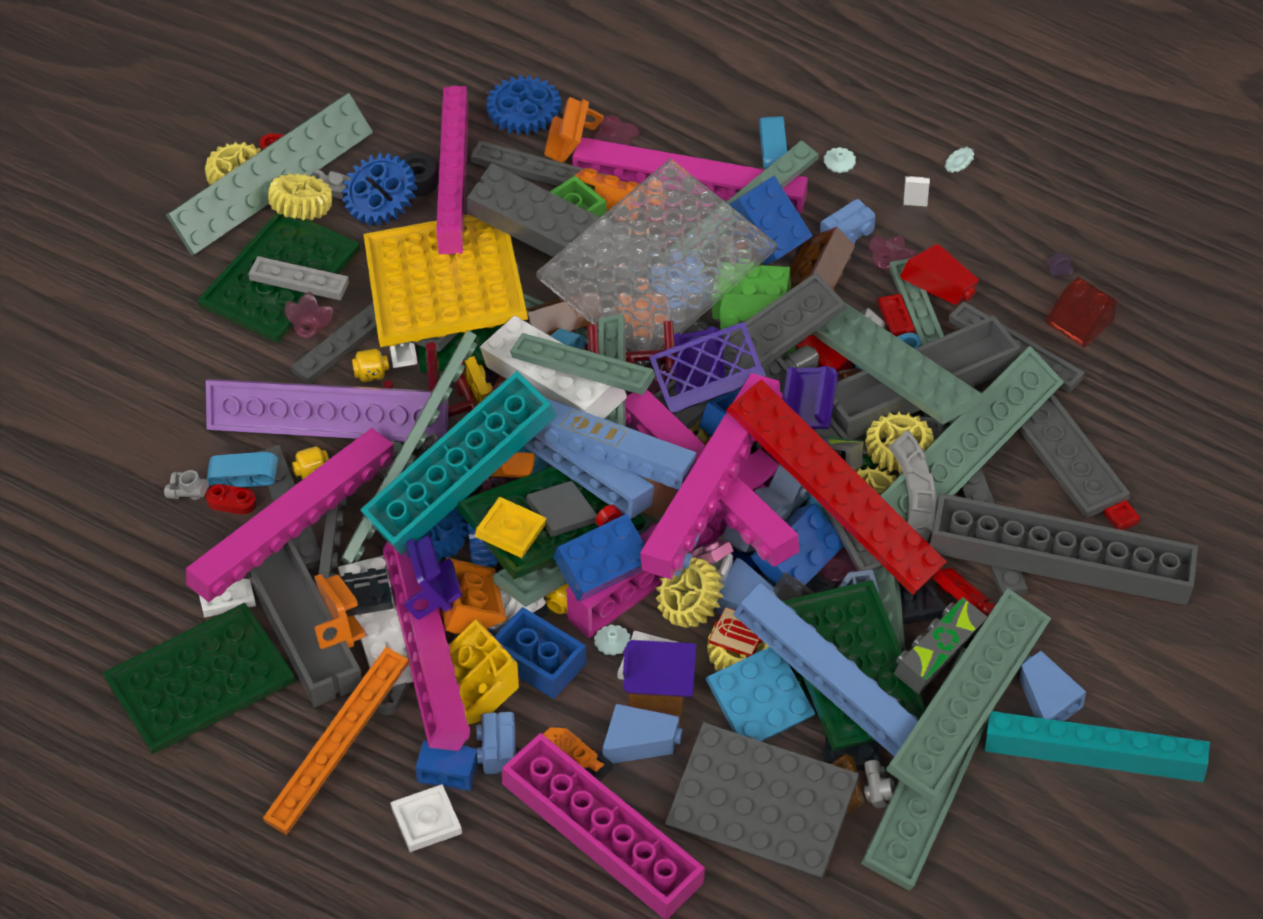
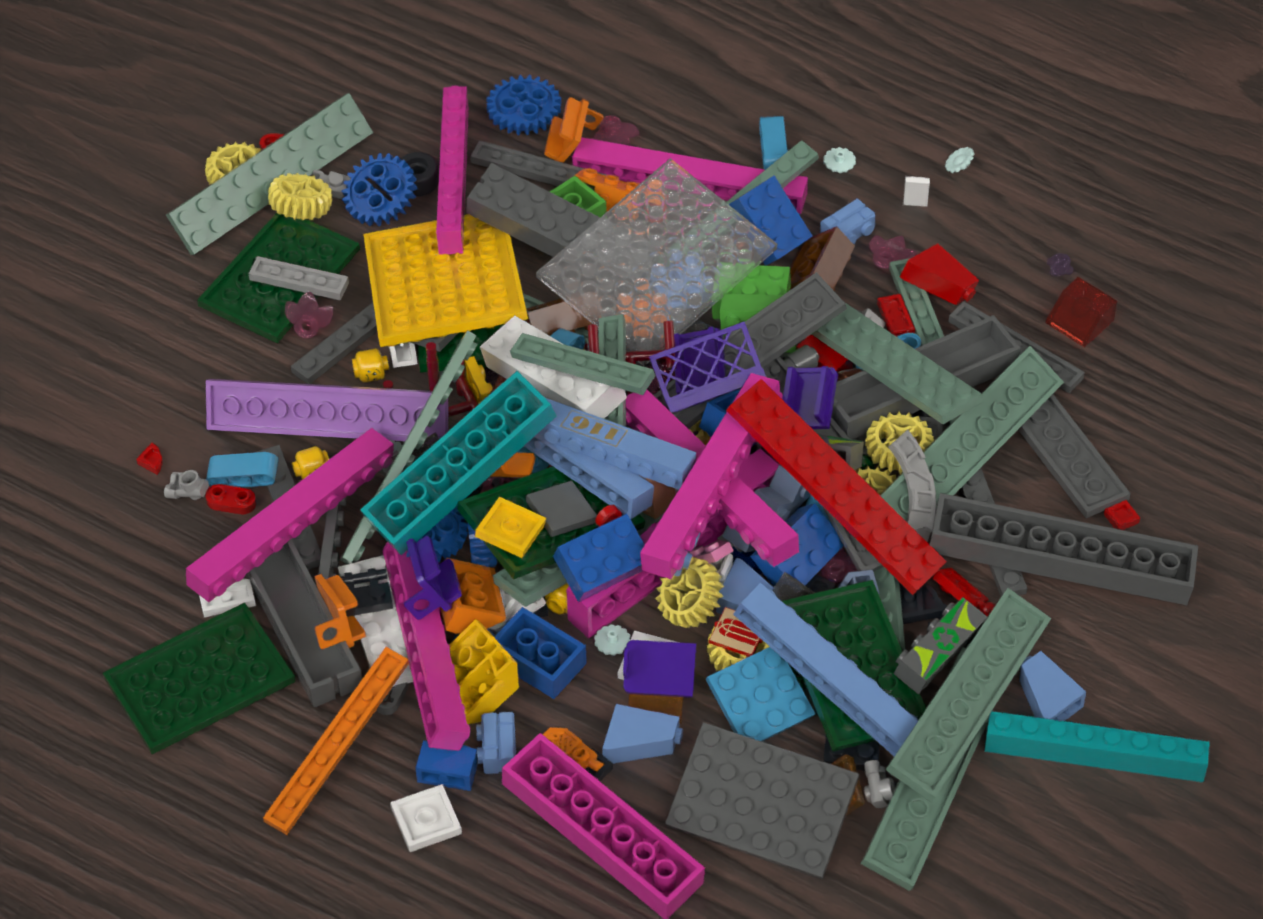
(151, 459): none -> red tile

